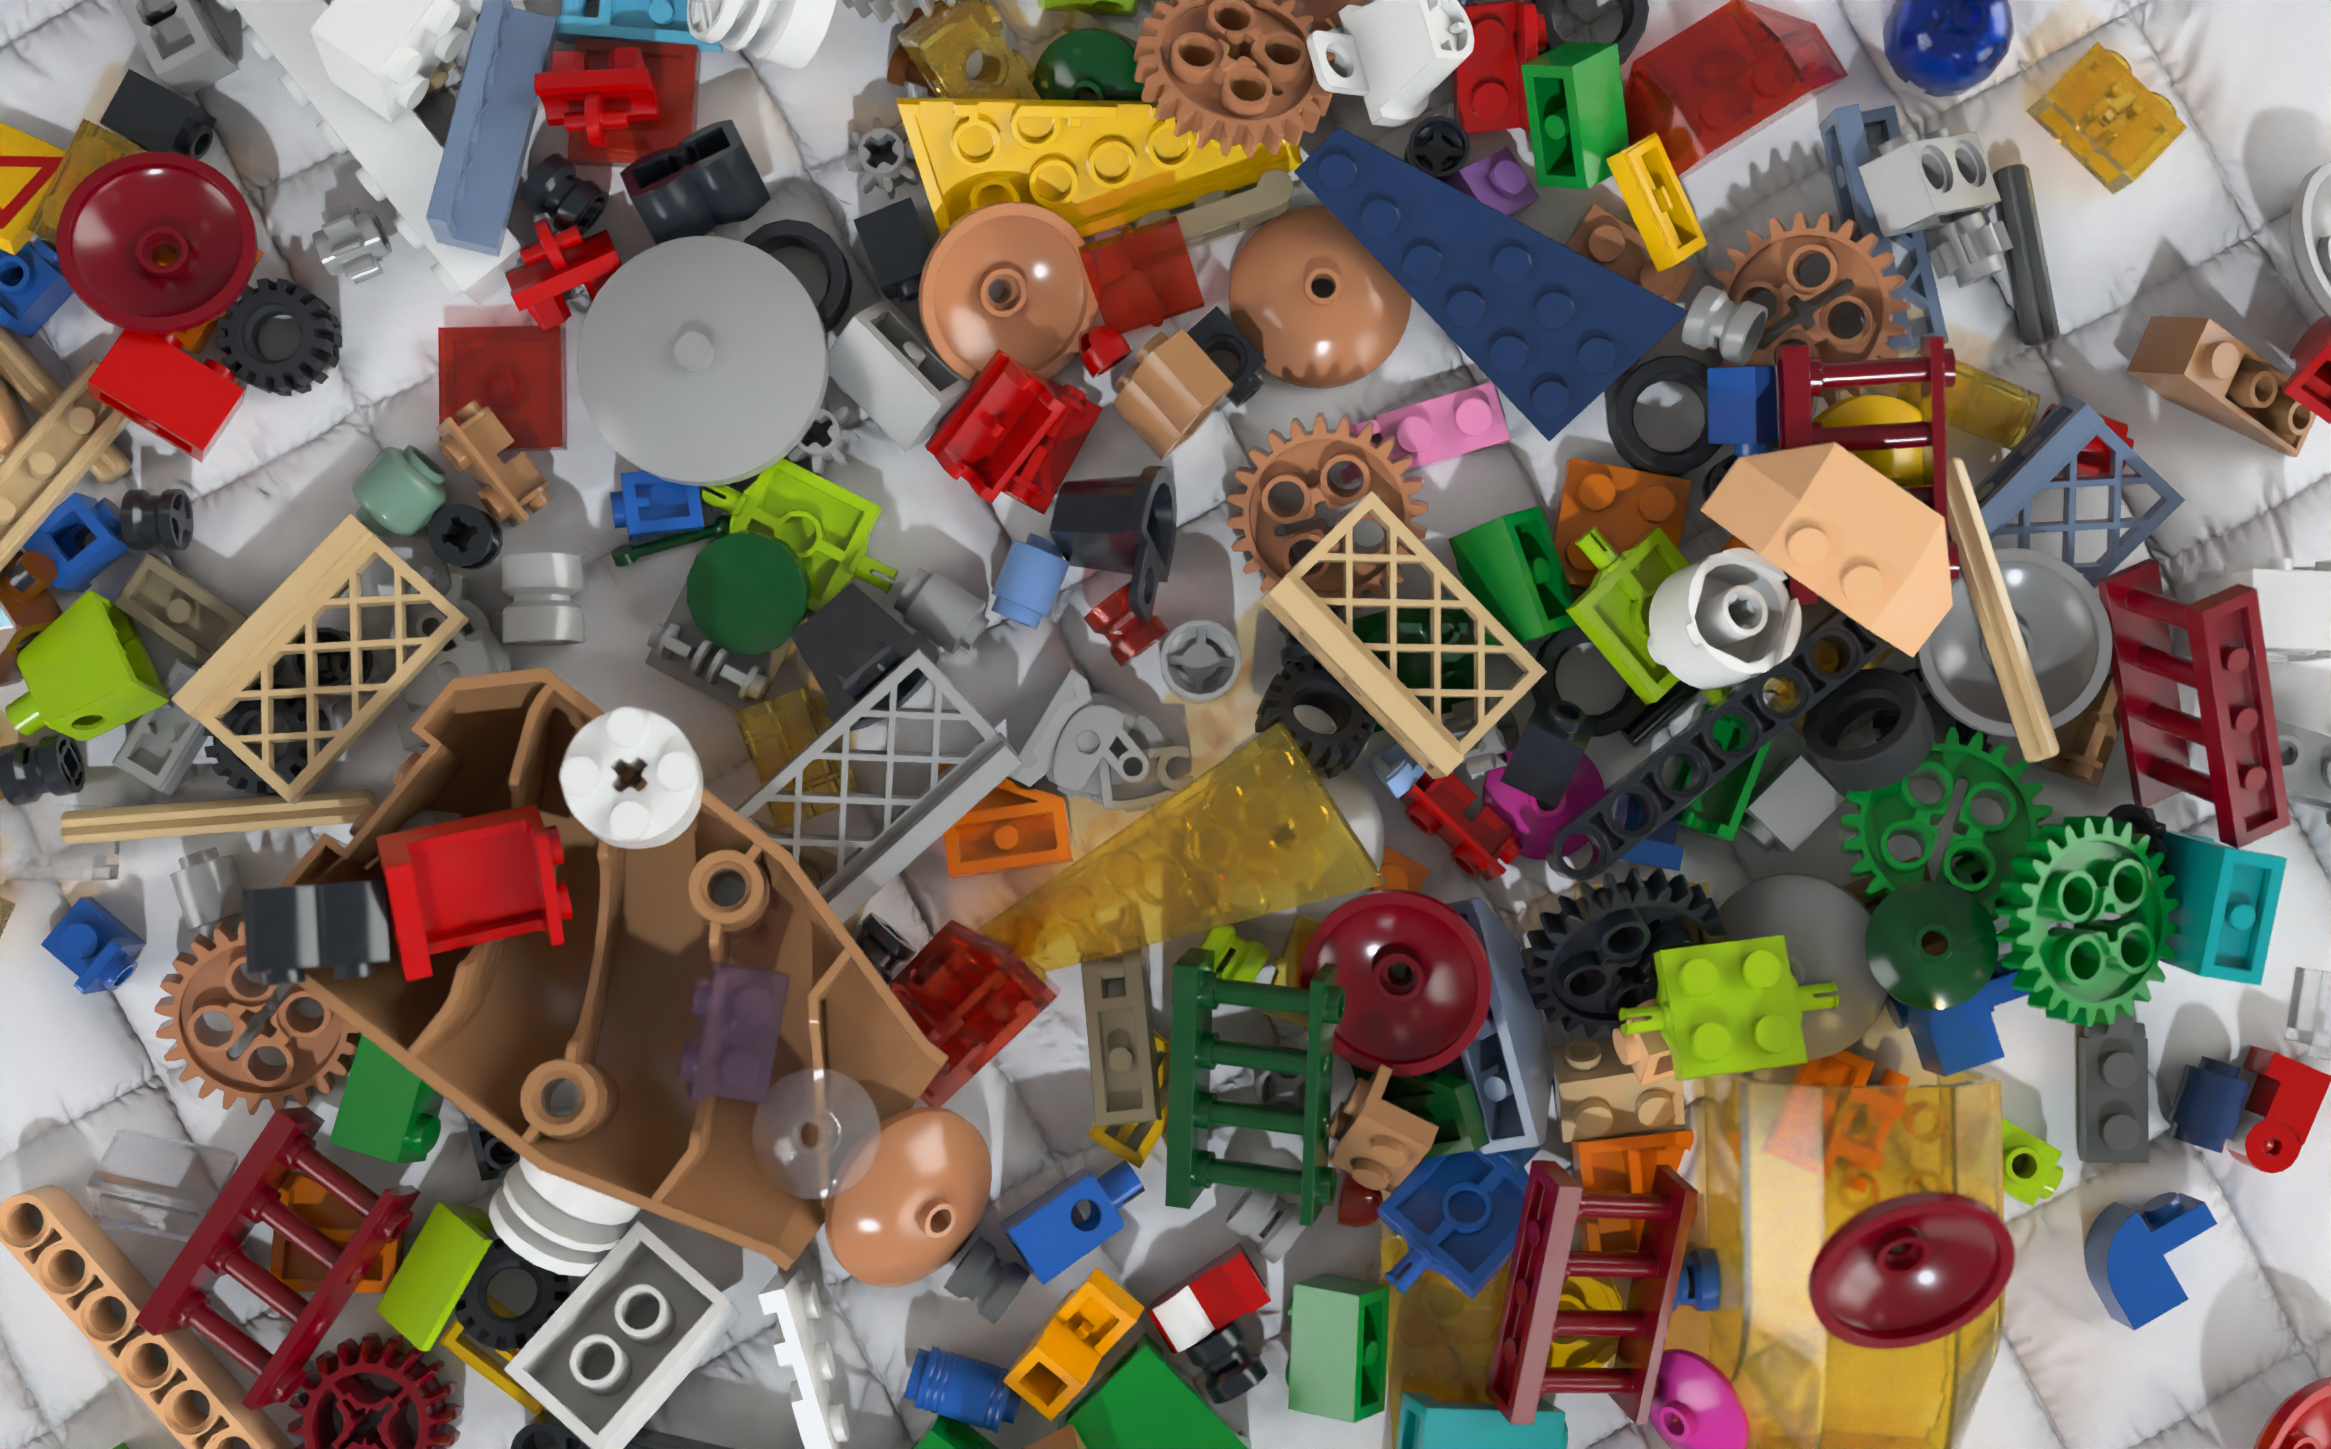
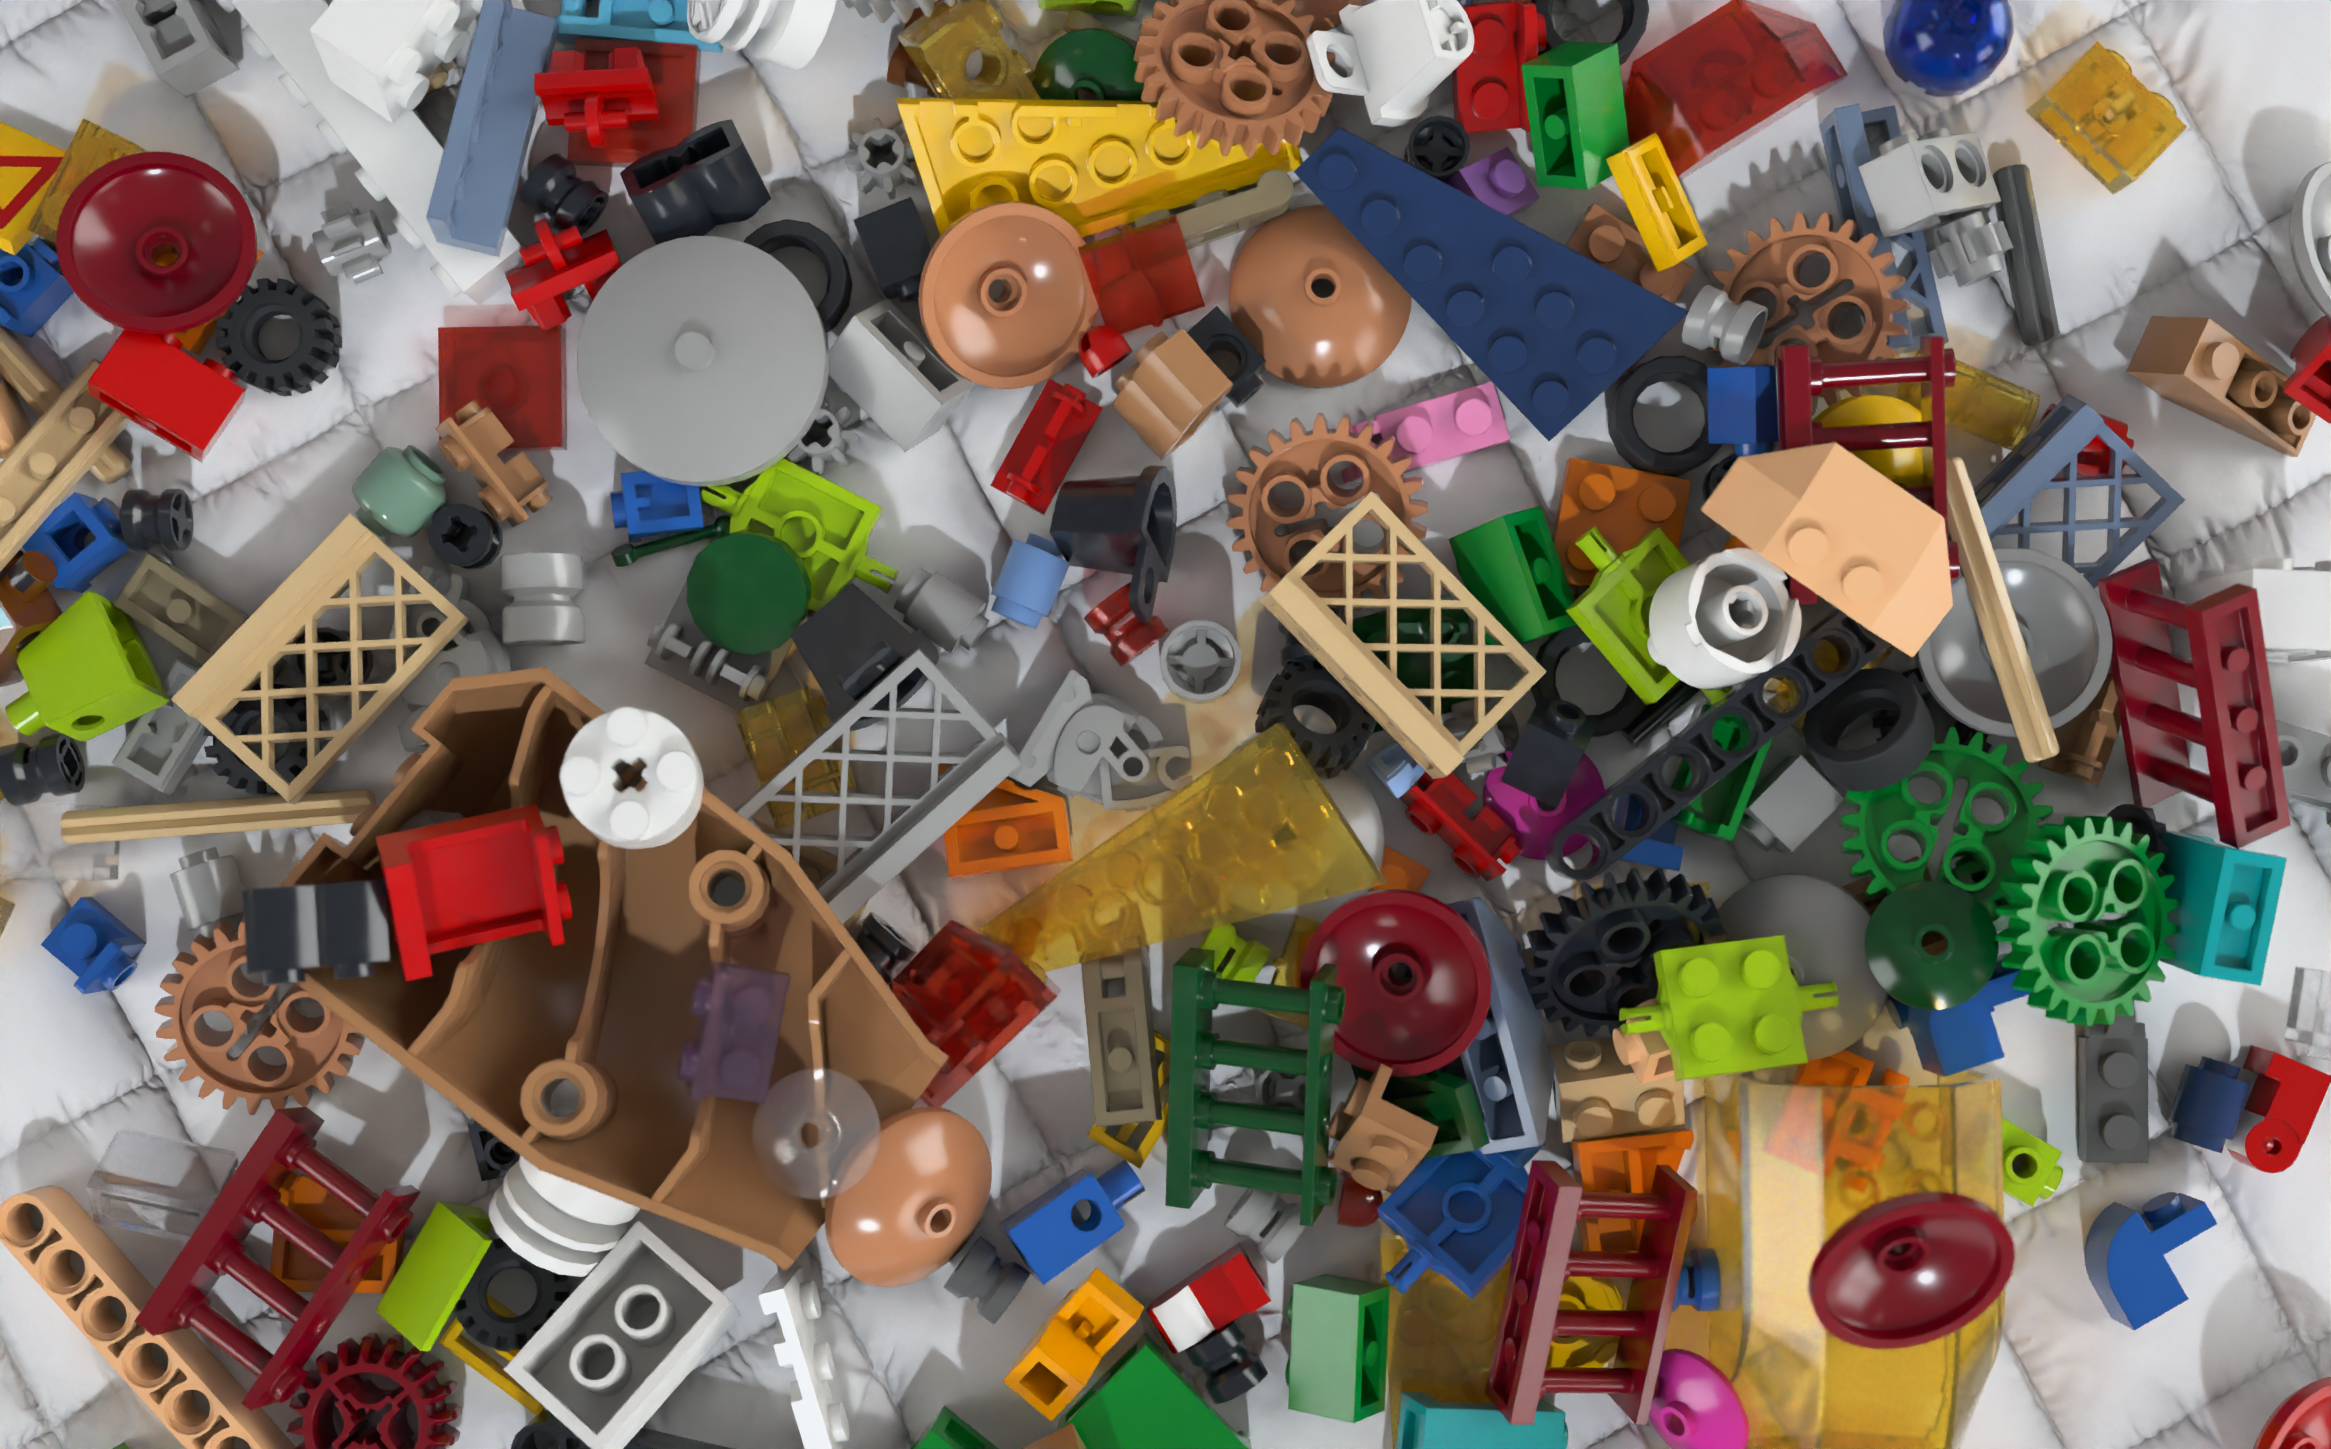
(158, 118): black brick -> none
(387, 1109): green brick -> none
(962, 1389): blue head -> none
(995, 425): red hinge -> none

